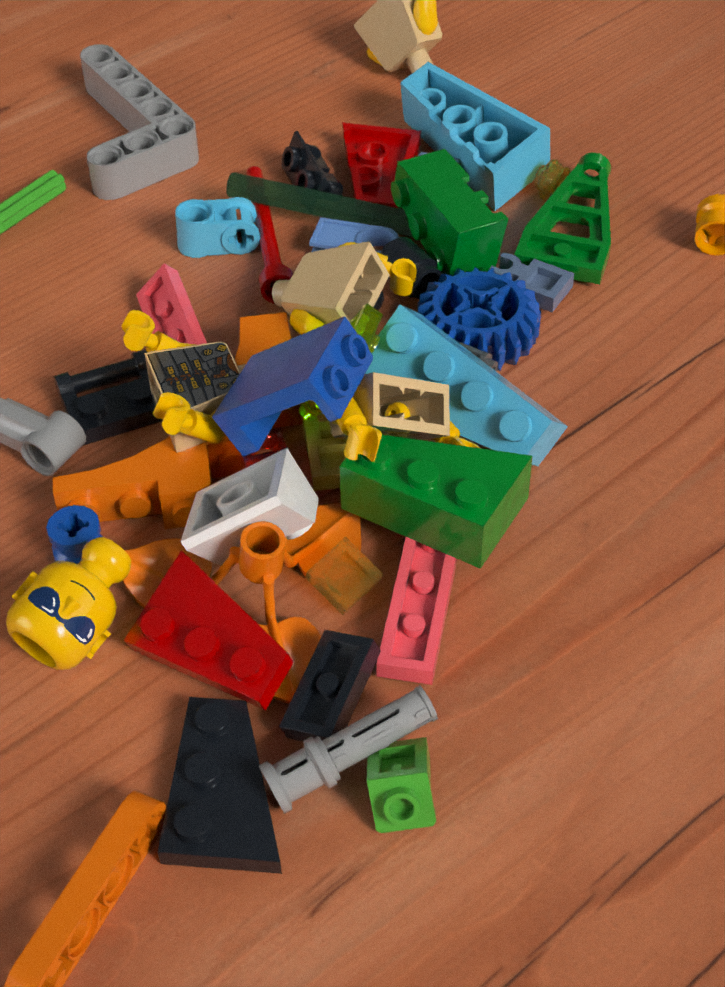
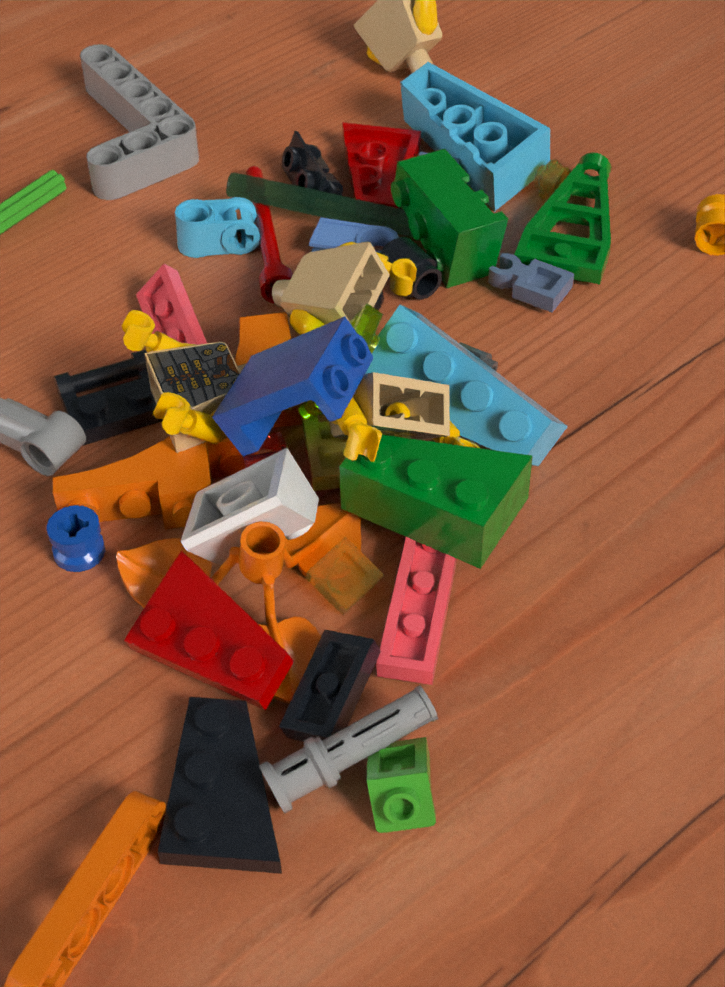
(69, 606): yellow piece -> none
(484, 312): blue gear -> none

